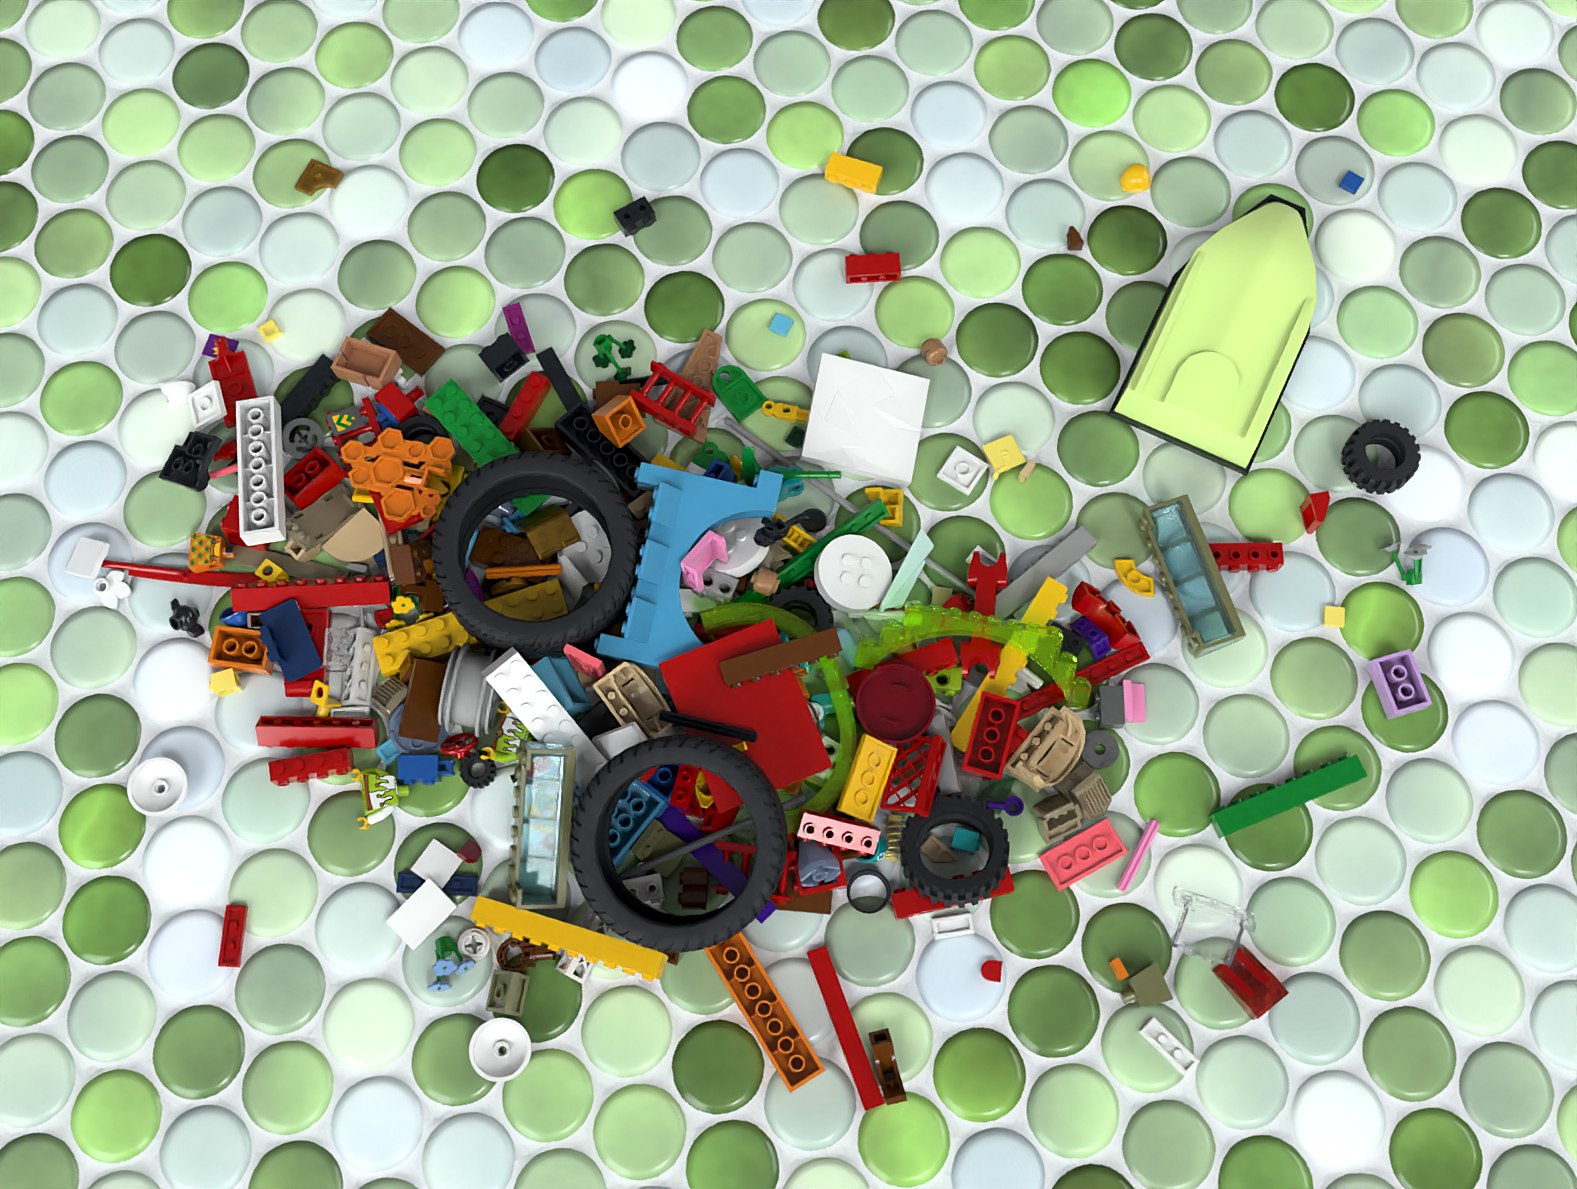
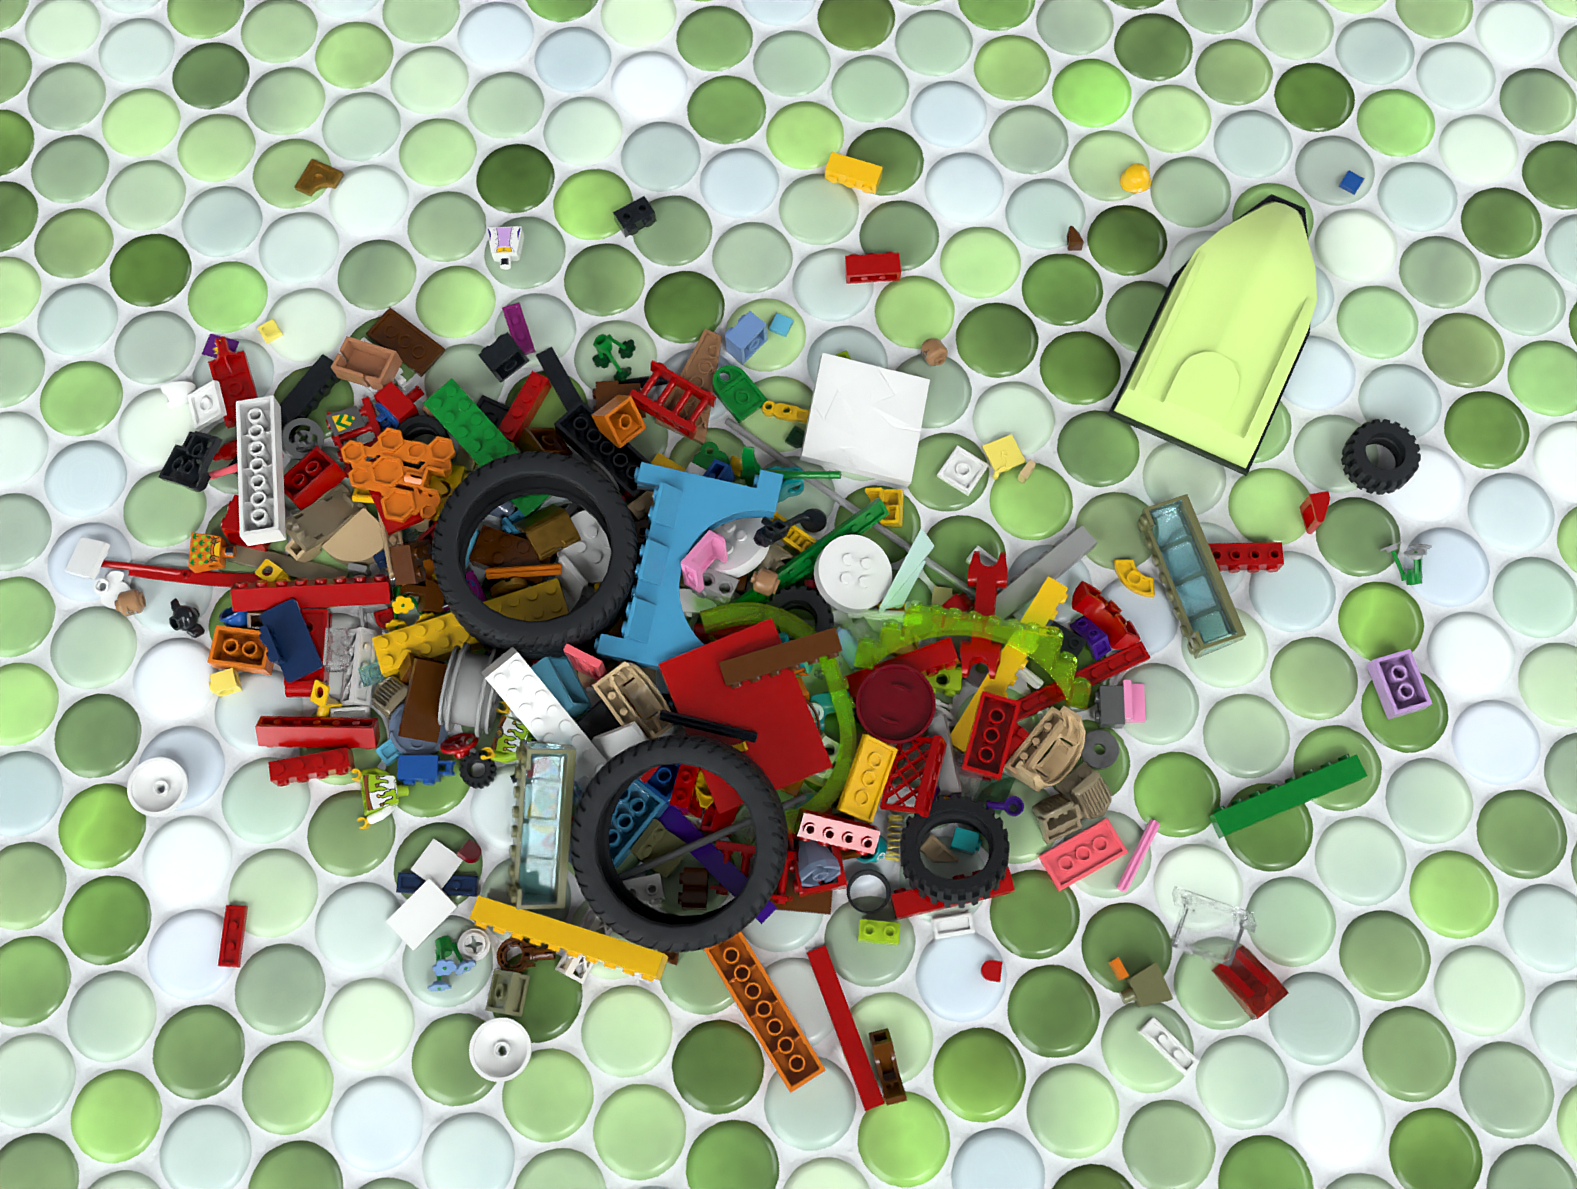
(130, 602): none -> medium nougat head
(370, 674): none -> clear light blue tile
(505, 244): none -> white torso
(746, 337): none -> medium blue brick
(879, 932): none -> lime brick
(1334, 616): light yellow tile -> none

